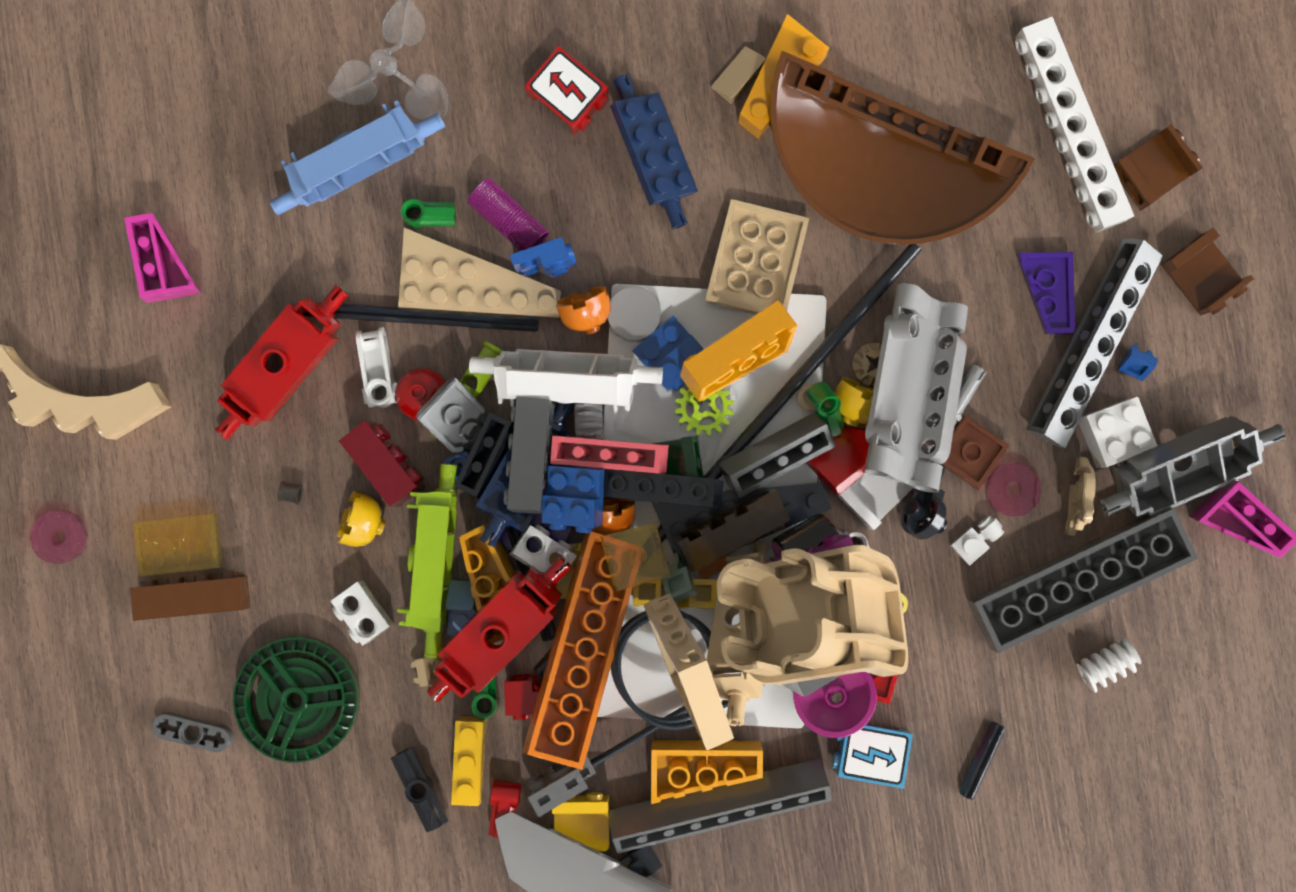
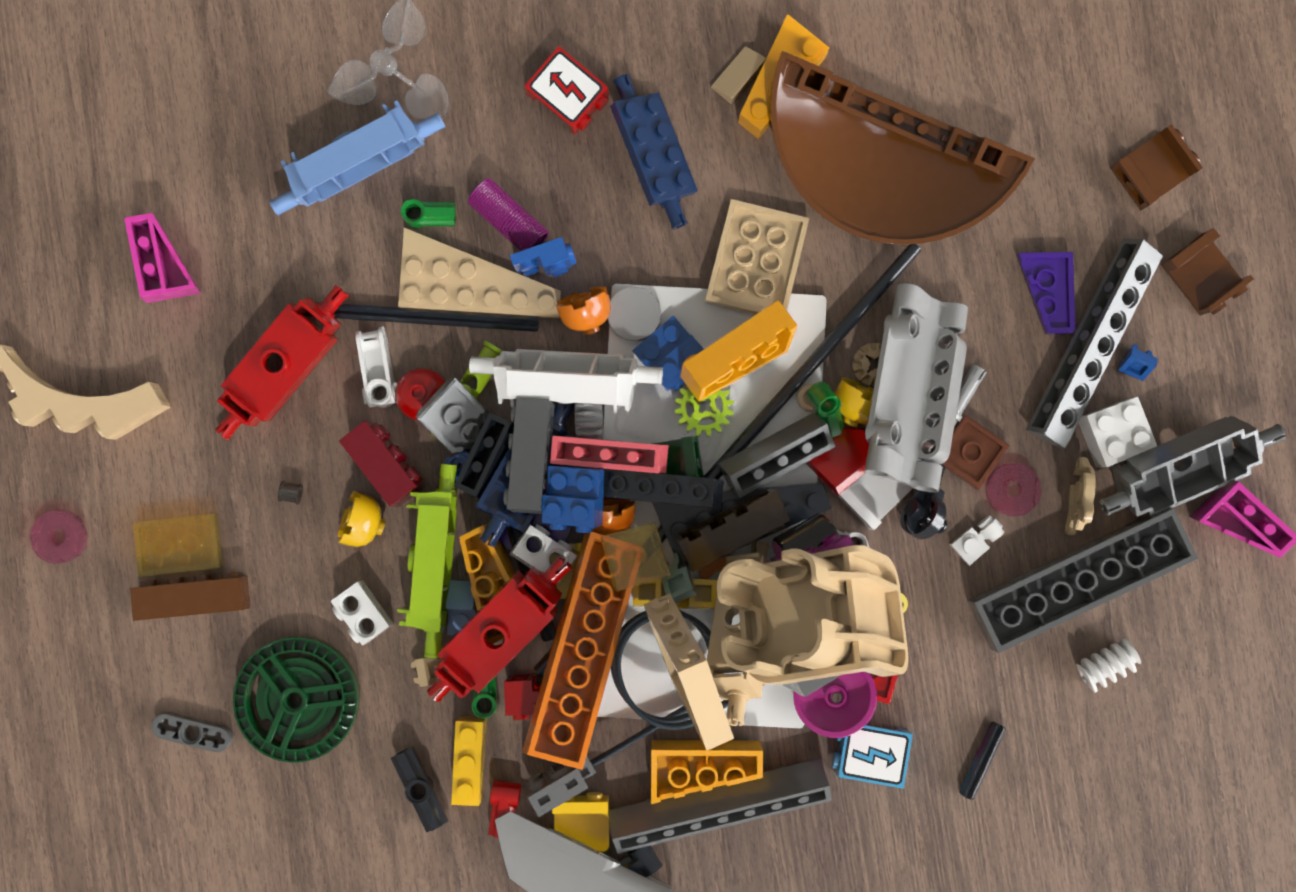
(1077, 110): white brick -> none

